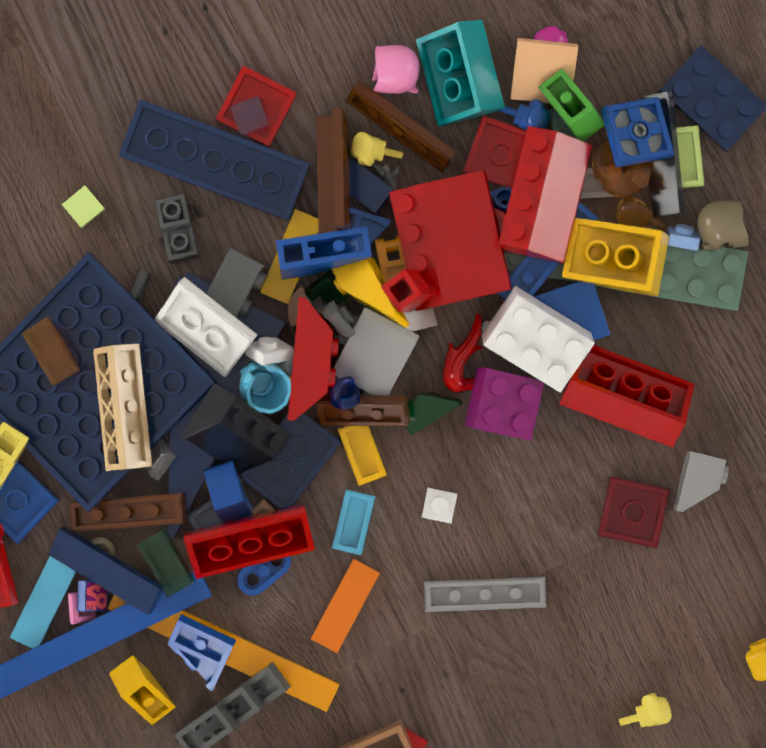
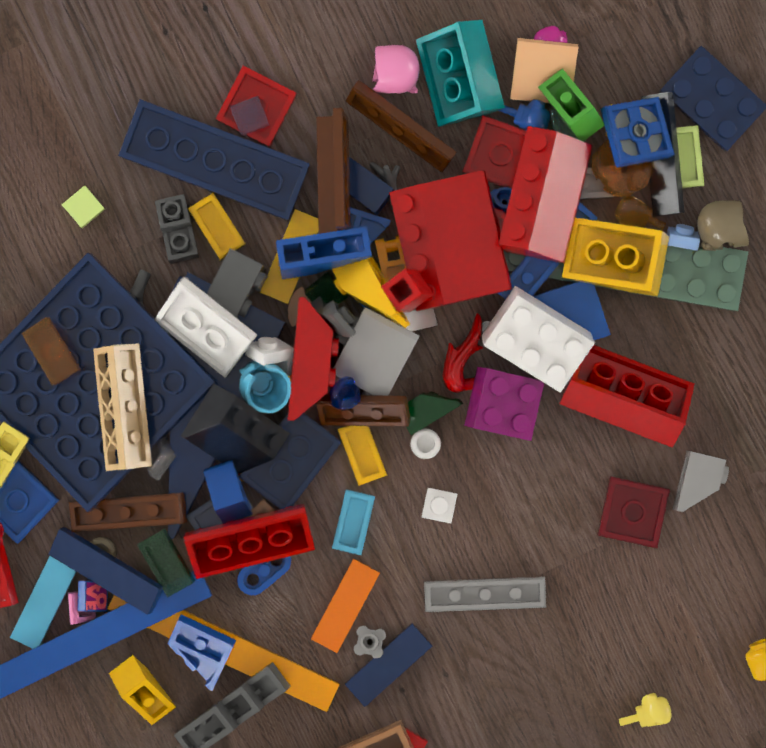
(216, 225): none -> yellow tile
(370, 148): light yellow piece -> none
(376, 636): none -> light grey plate
(382, 671): none -> dark blue tile
(425, 443): none -> white tile

